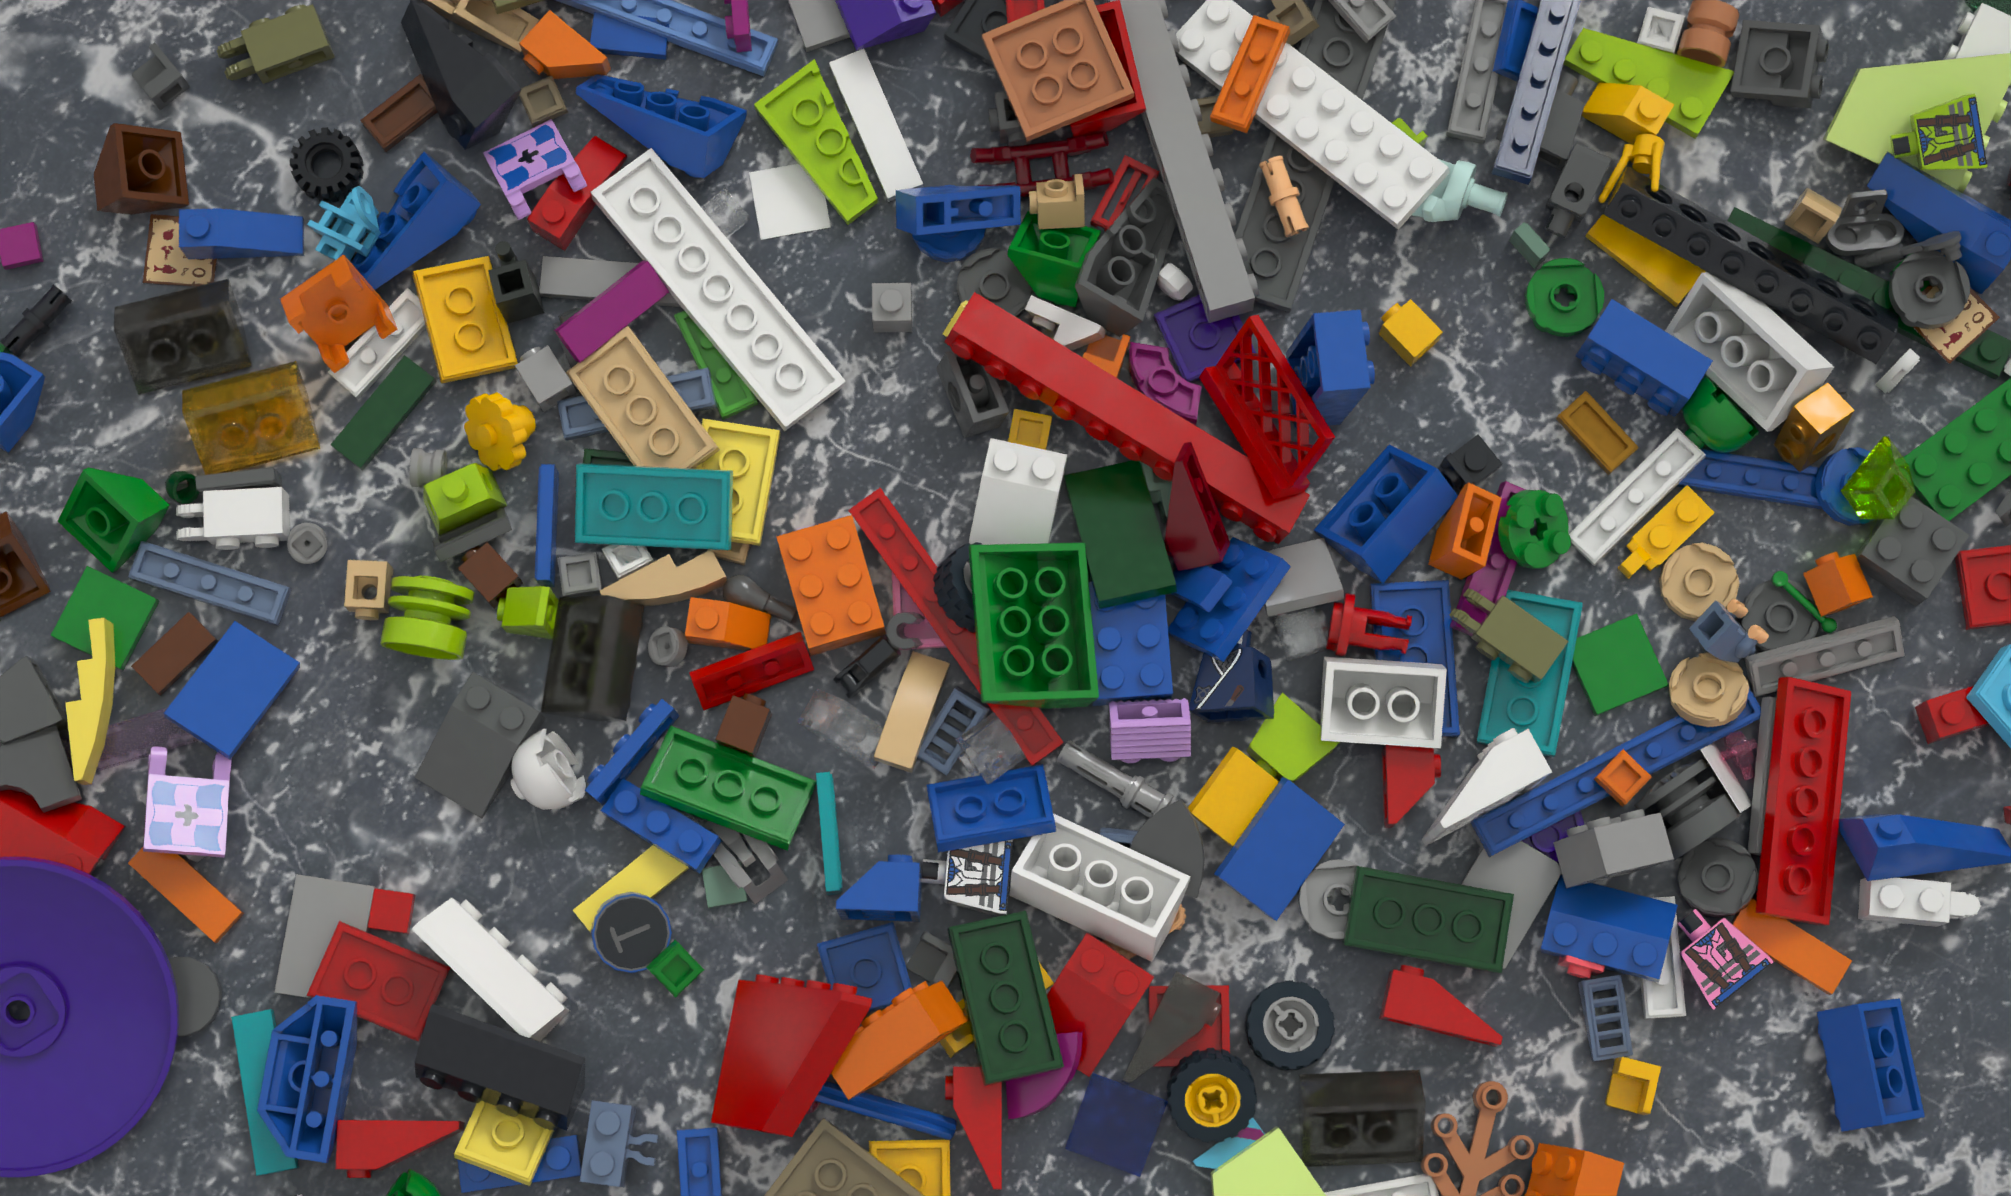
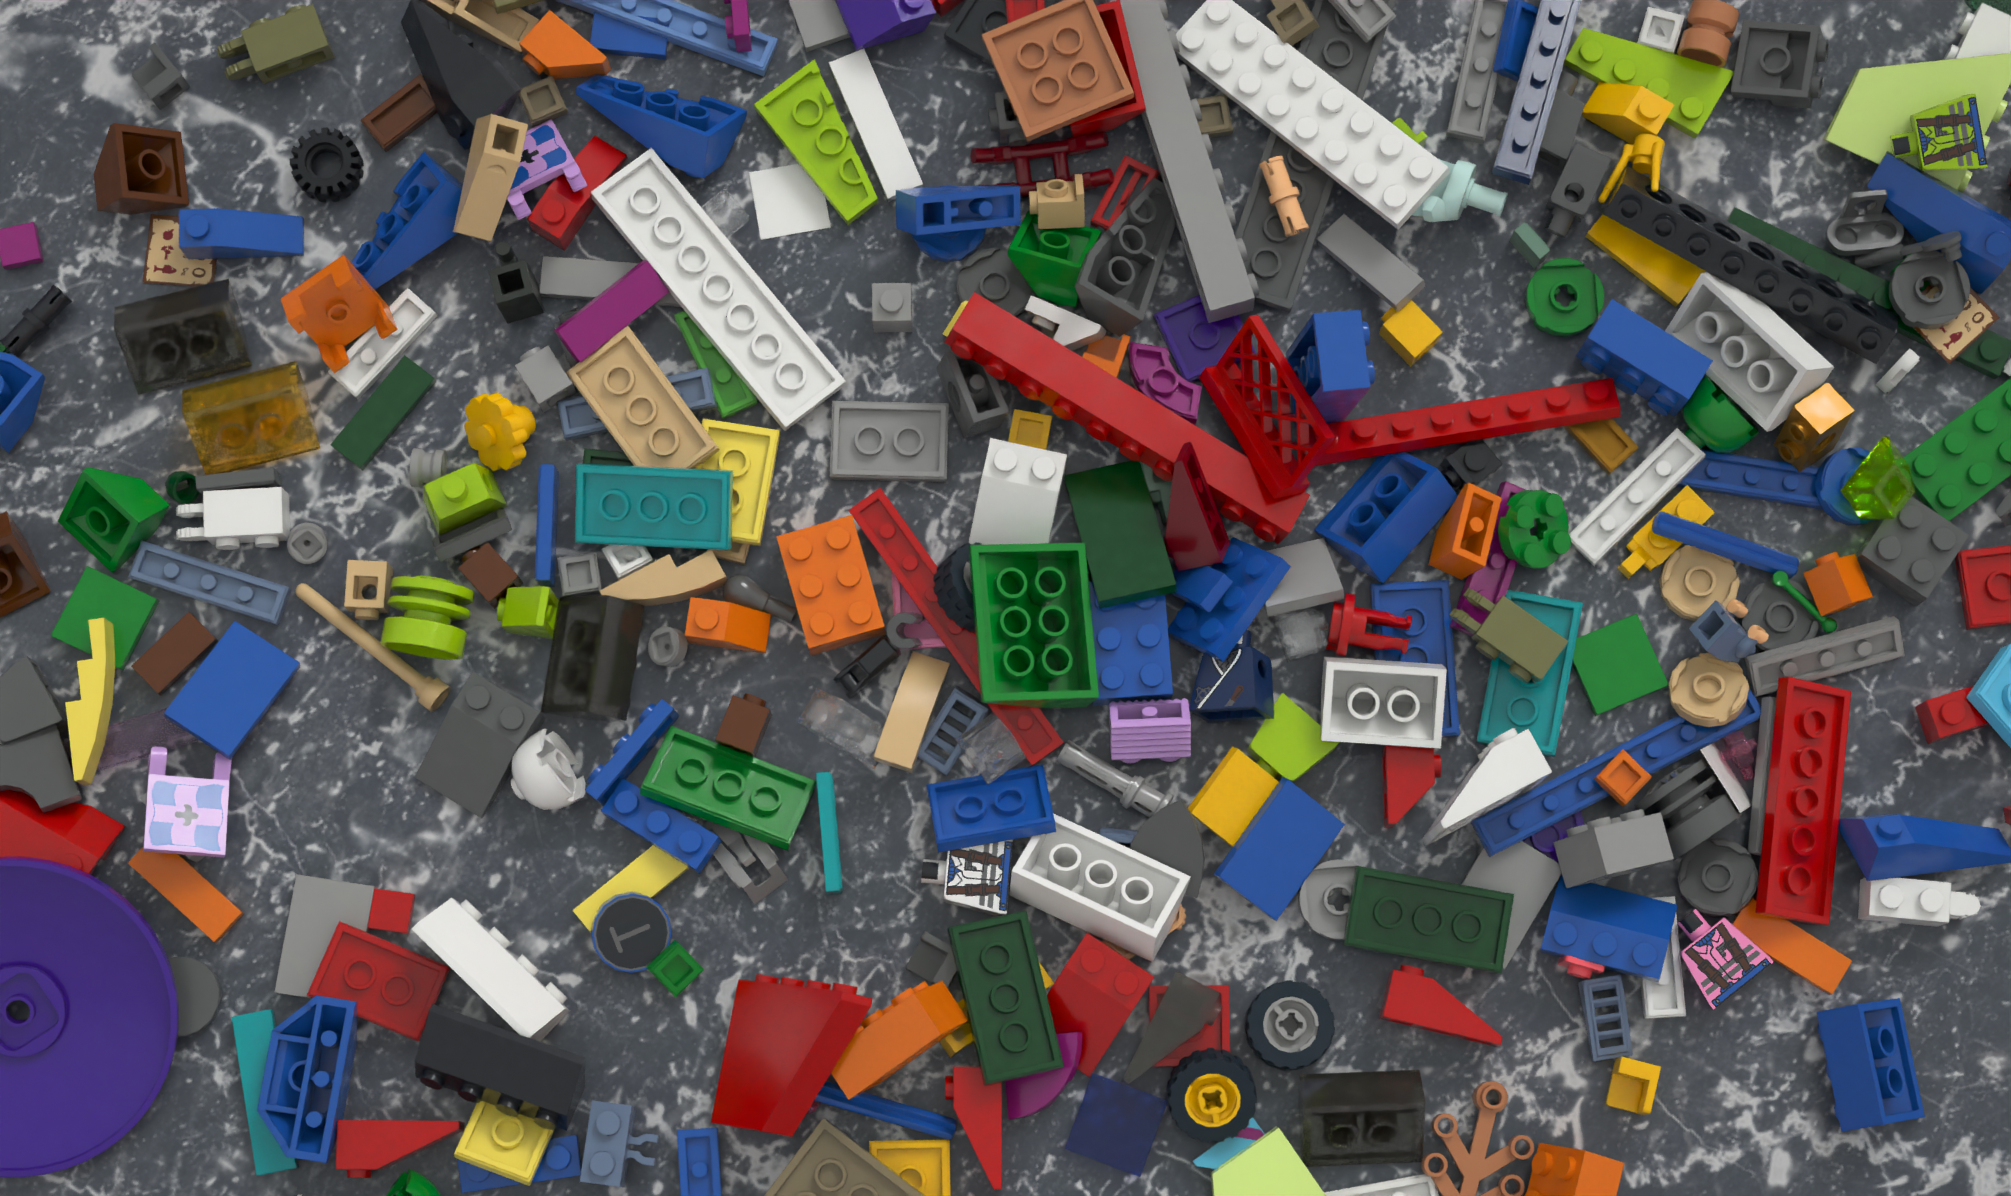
(343, 236): medium azure piece -> none
(429, 690): none -> tan piece
(463, 320): yellow tile -> none
(489, 175): none -> tan slope
(721, 889): sand green tile -> none
(751, 670): red plate -> none
(867, 961): blue tile -> none
(885, 892): blue slope -> none
(889, 441): none -> light grey tile
(1173, 282): white tile -> none
(1250, 74): orange tile -> none
(1371, 262): none -> light grey tile
(1470, 421): none -> red plate
(1724, 544): none -> blue axle
(1813, 215): tan slope -> none

